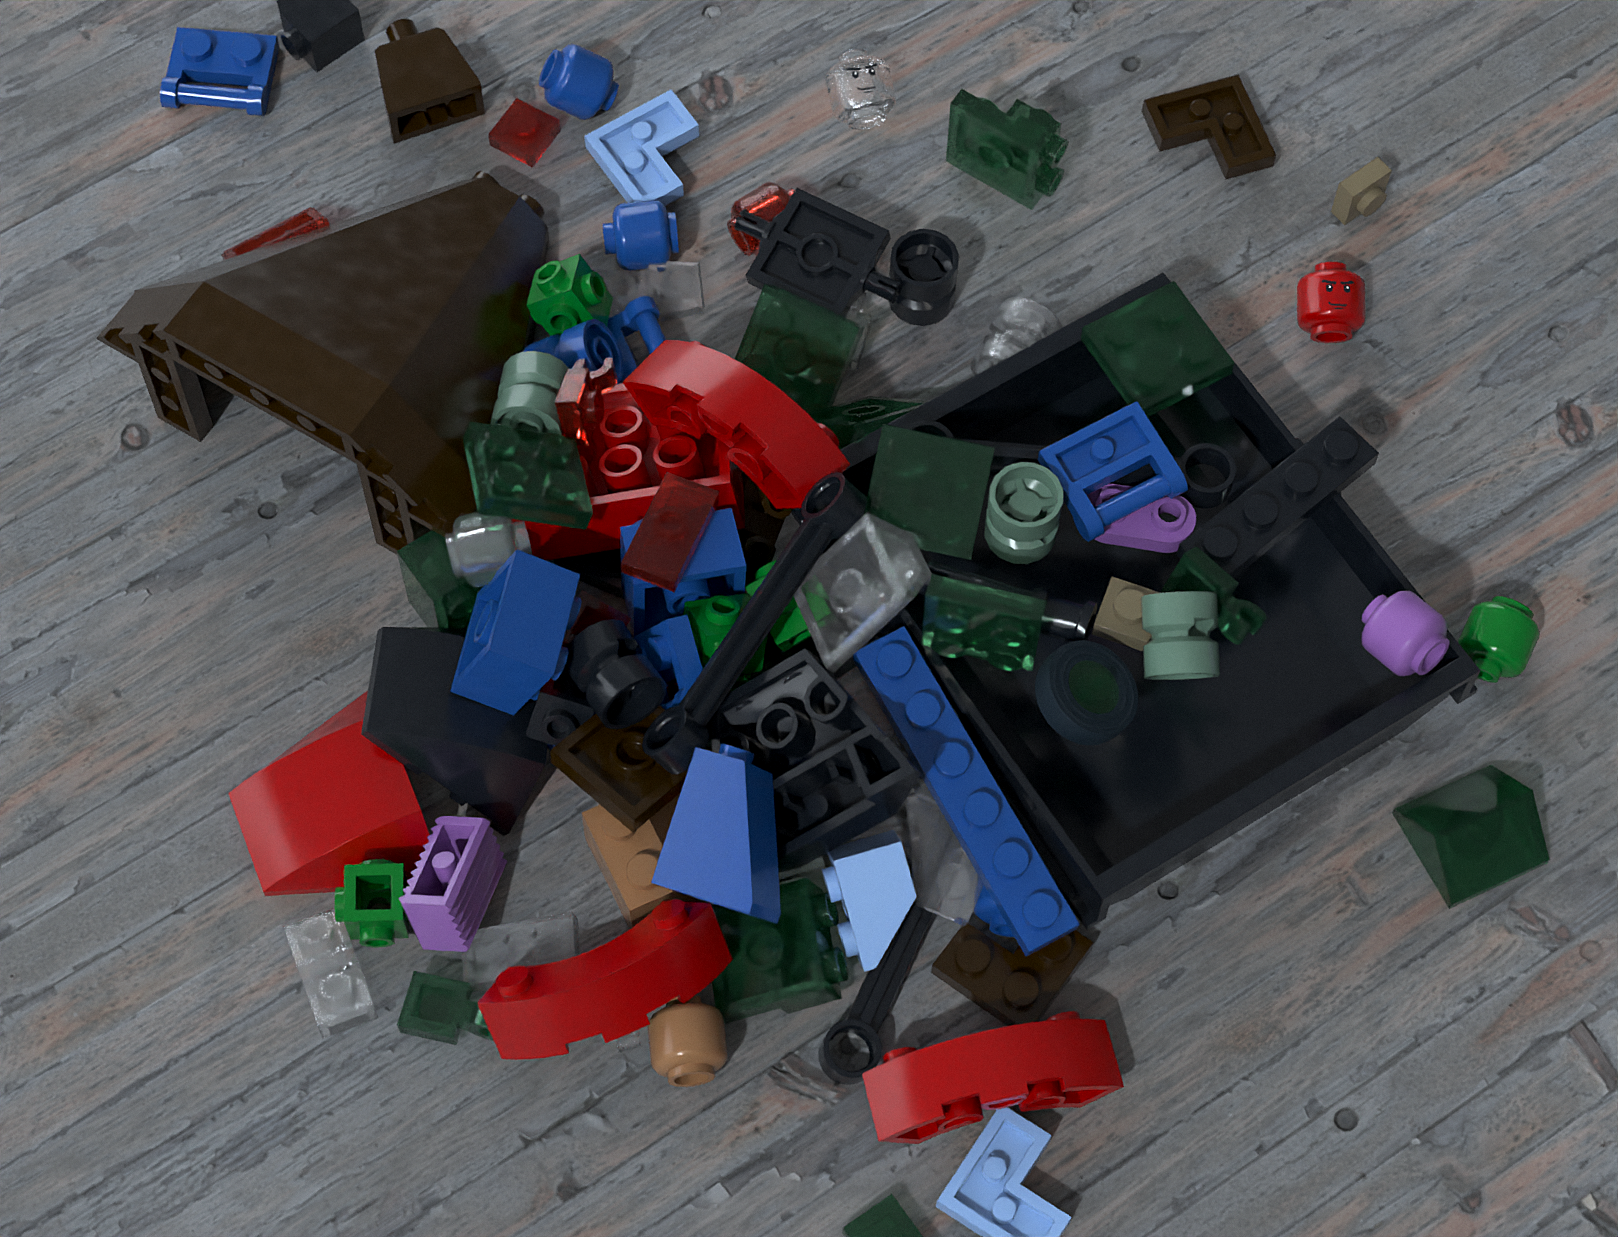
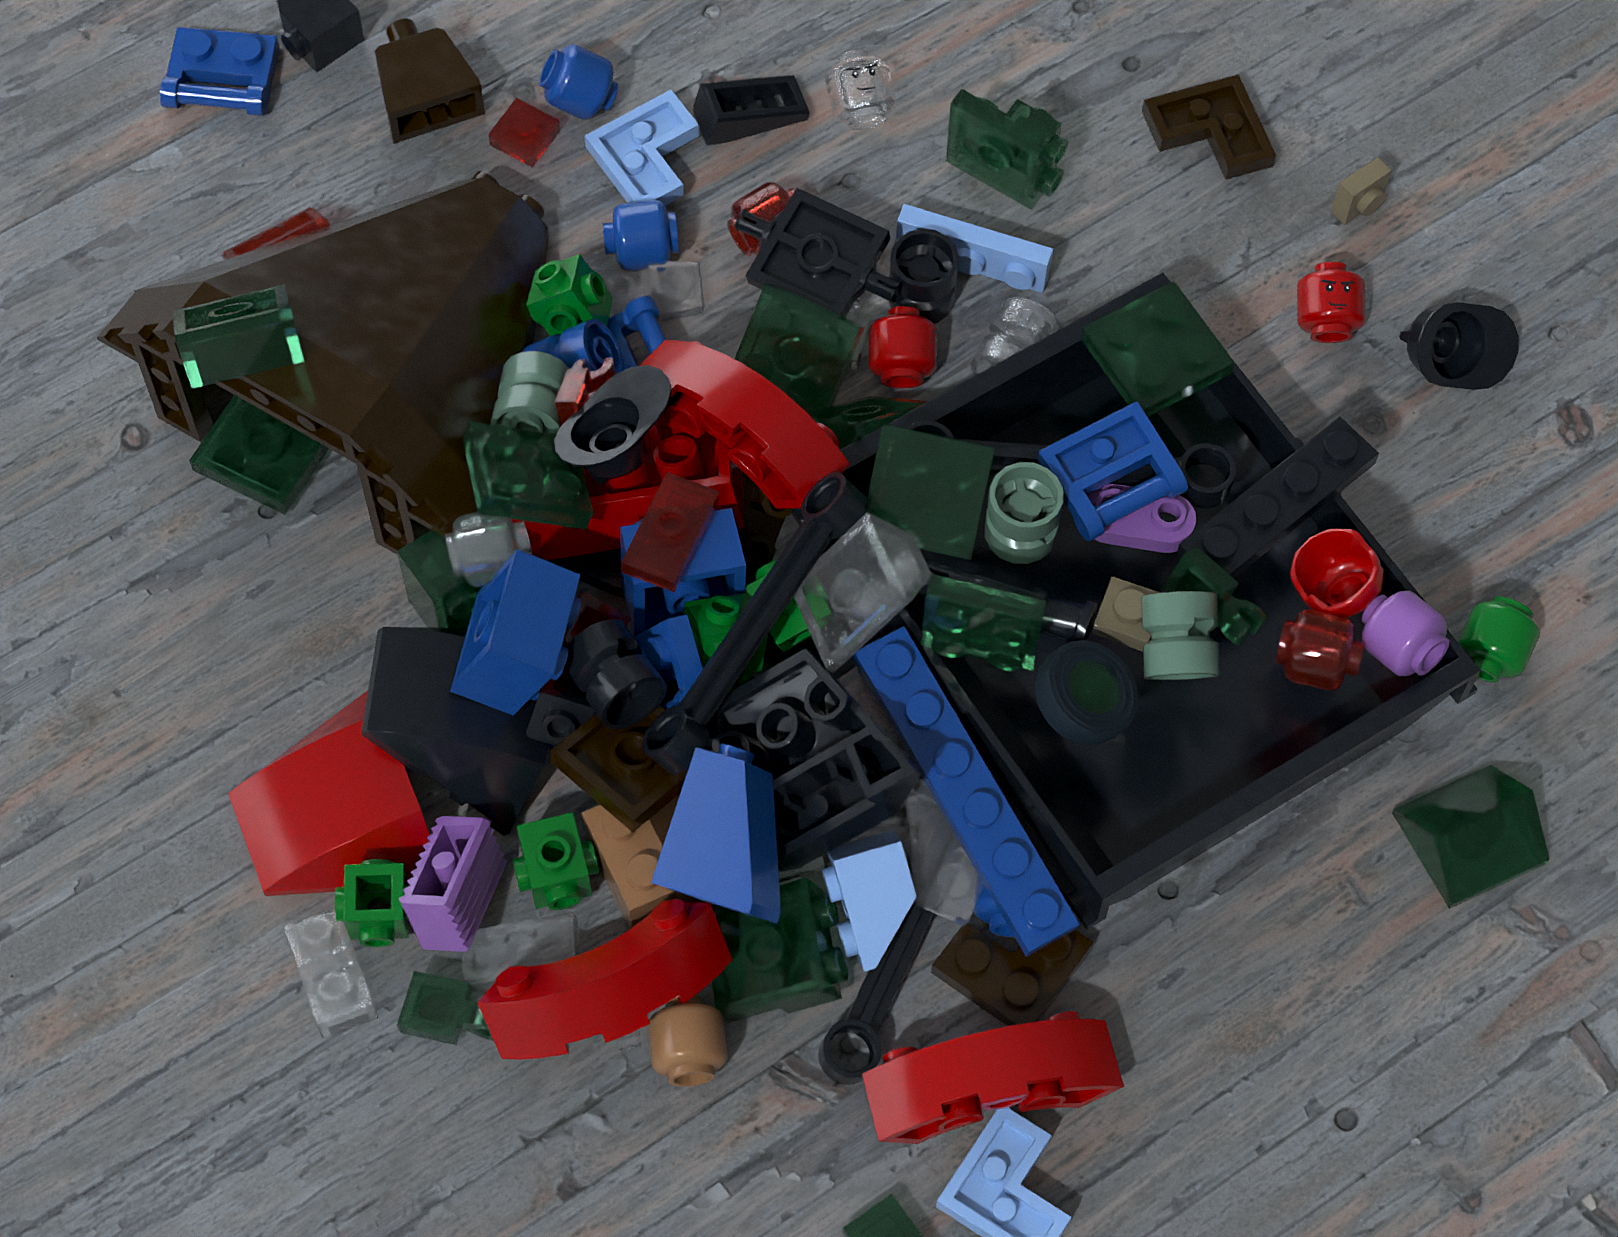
(237, 336): none -> clear green slope
(257, 455): none -> clear green plate
(554, 862): none -> green brick
(613, 426): none -> black piece
(721, 121): none -> black slope
(902, 348): none -> red head
(985, 251): none -> light blue plate
(1319, 649): none -> clear red head
(1337, 572): none -> red hair
(1462, 345): none -> black piece

